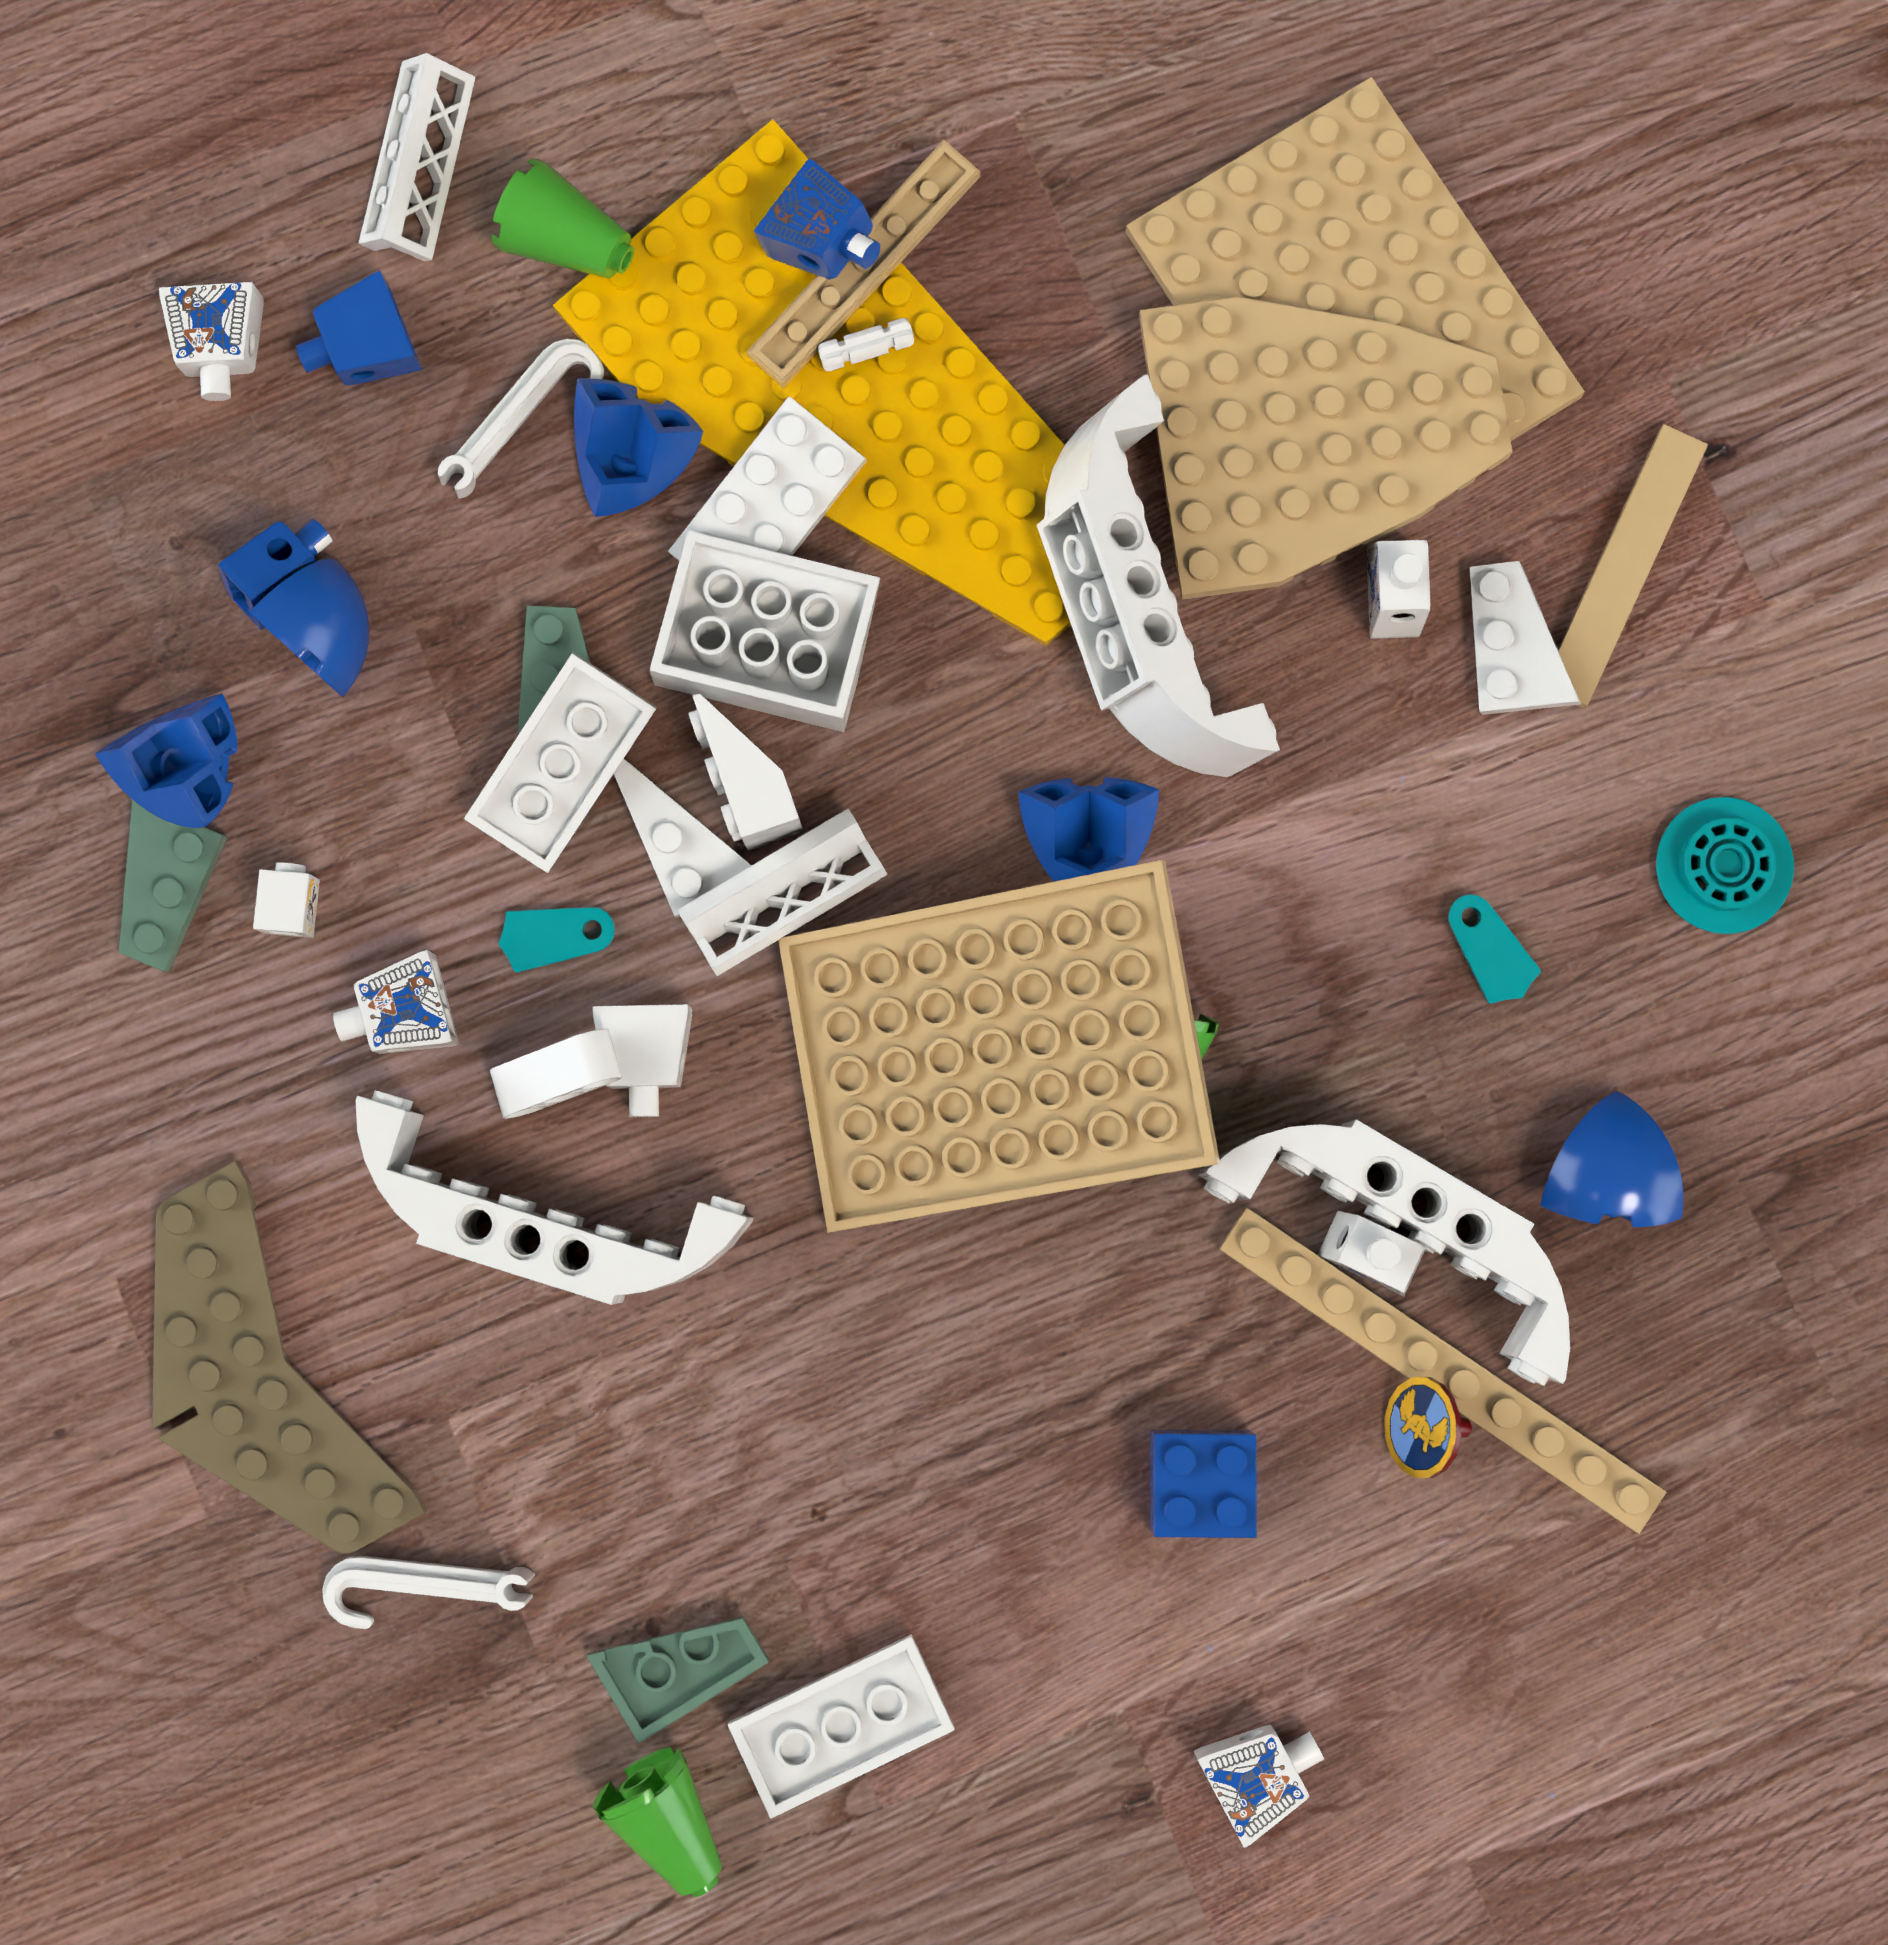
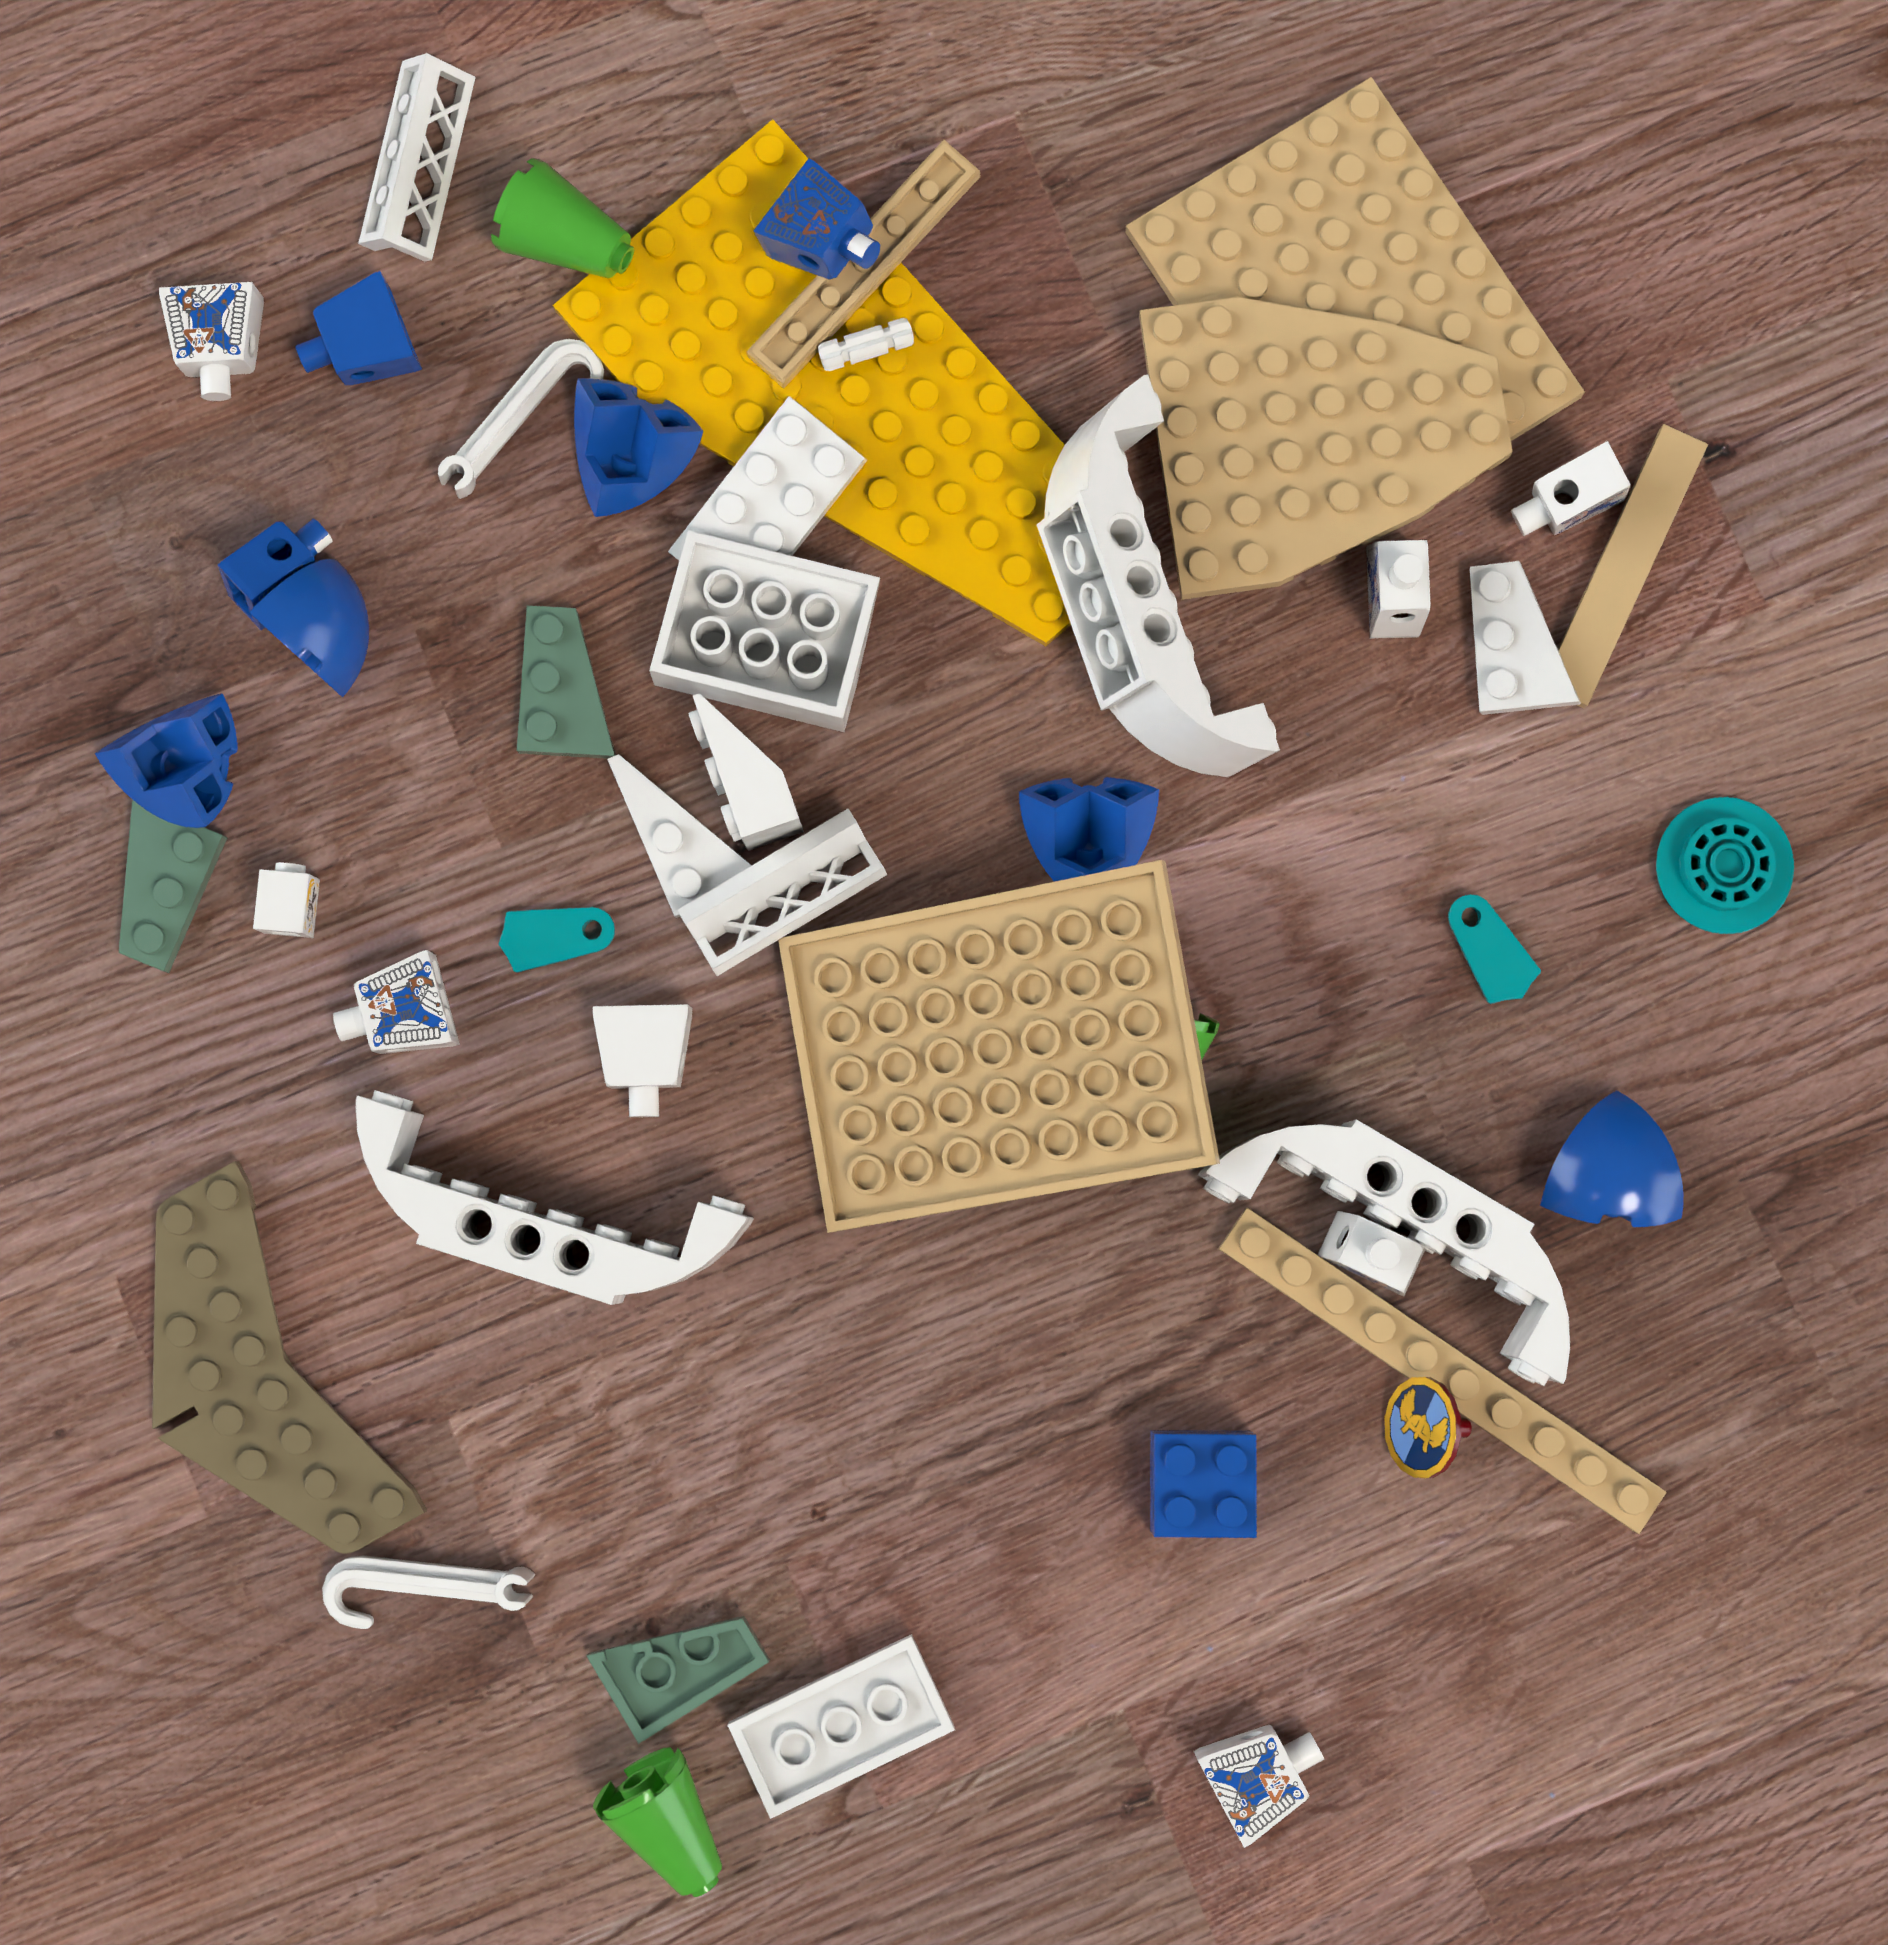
(556, 1073): white beam -> none
(560, 762): white plate -> none
(1591, 480): none -> white torso

